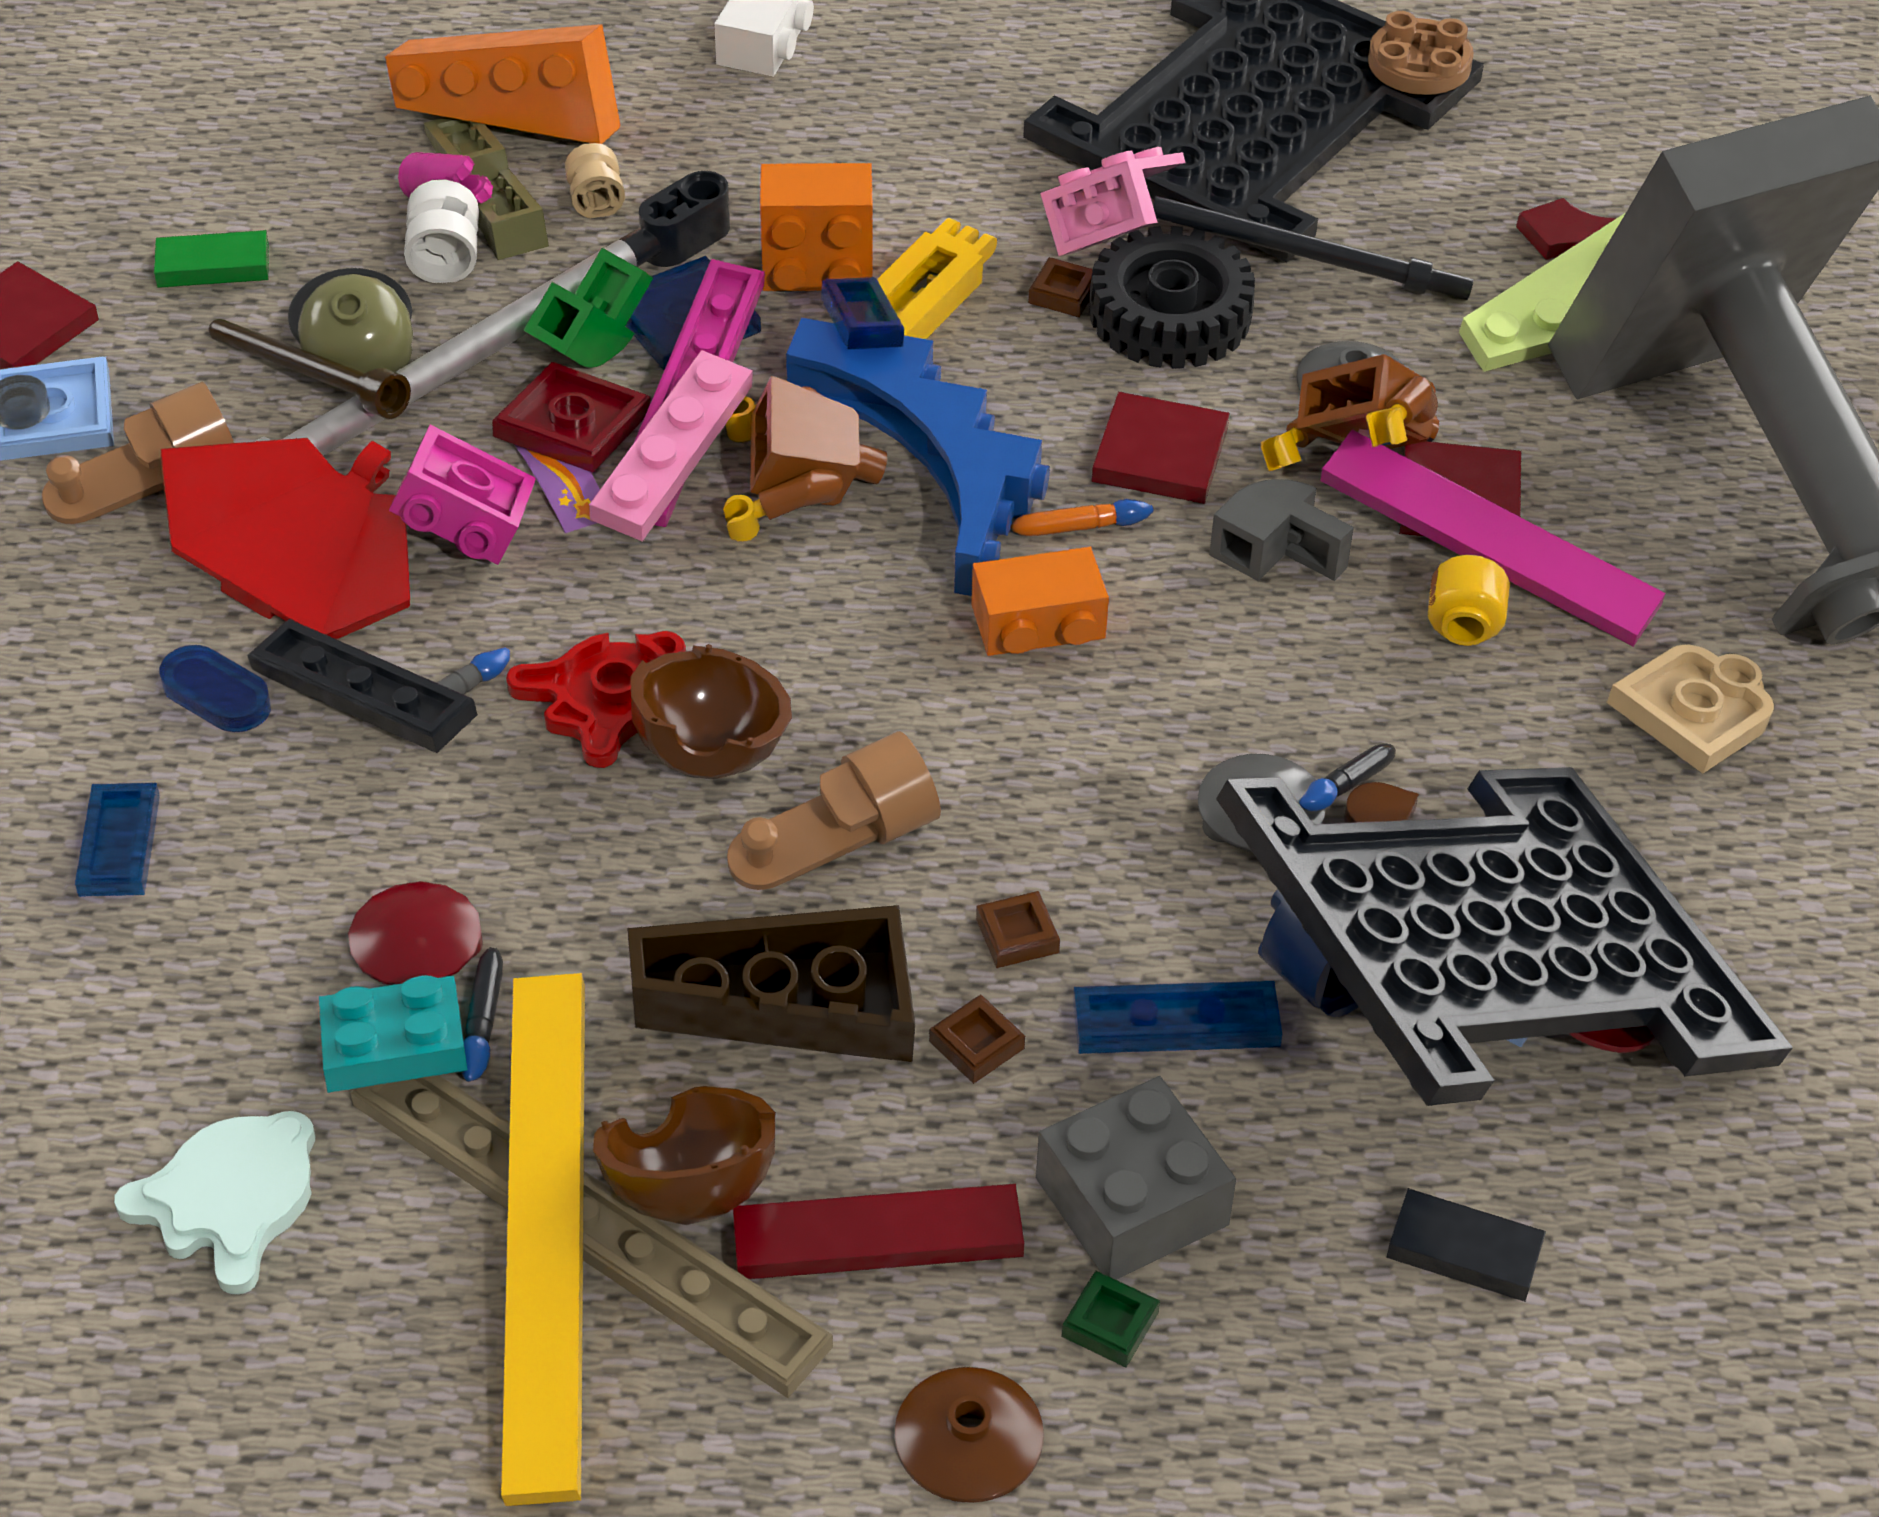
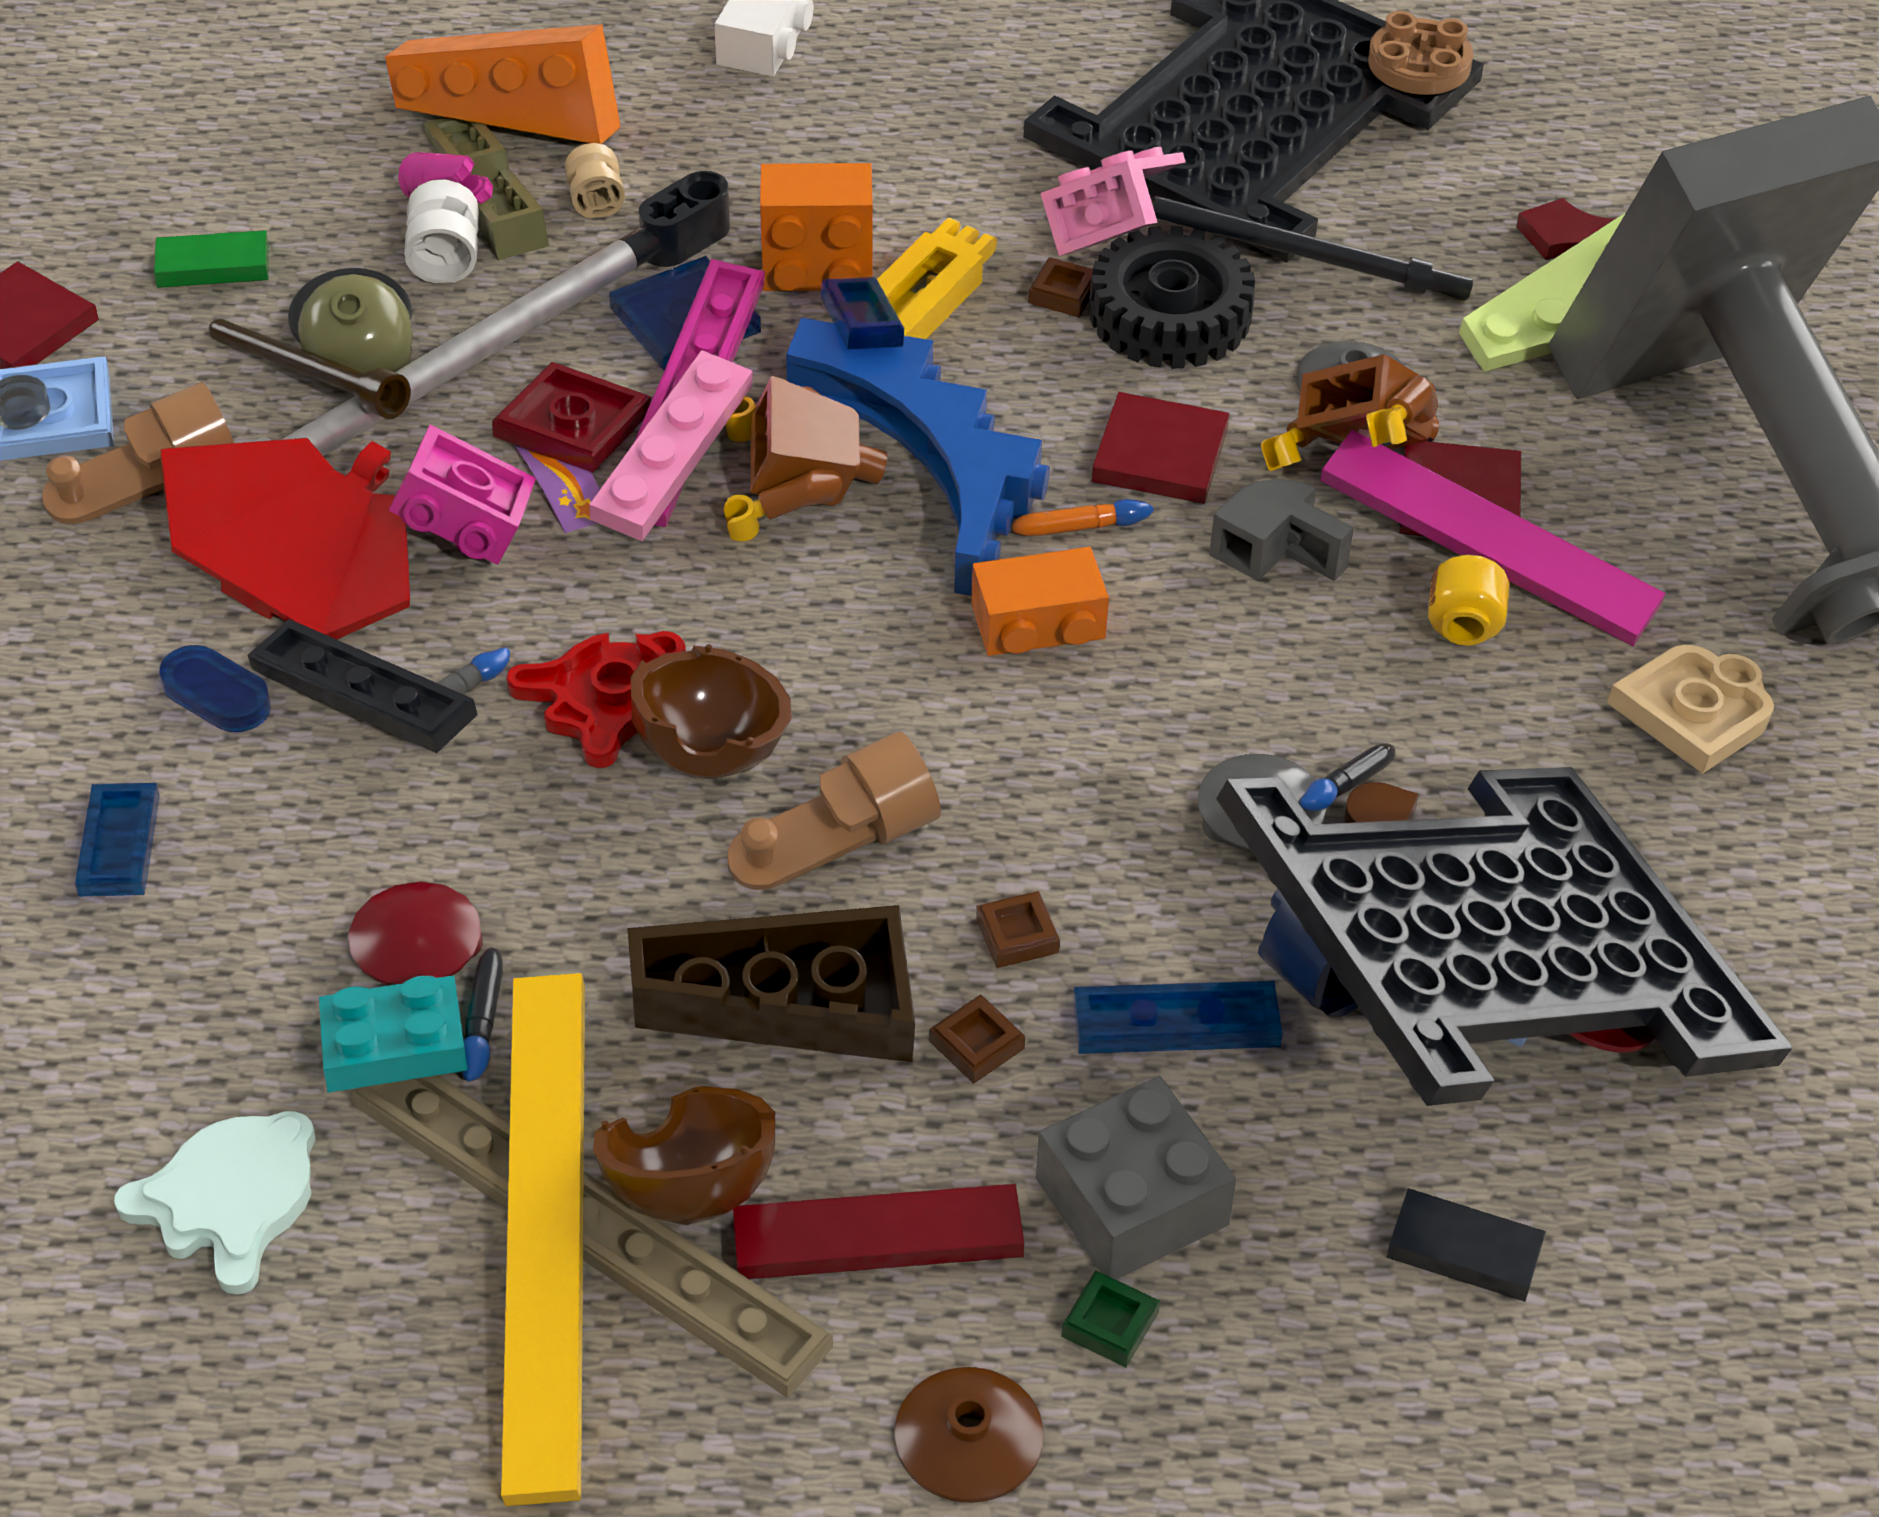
(593, 320): green brick -> none

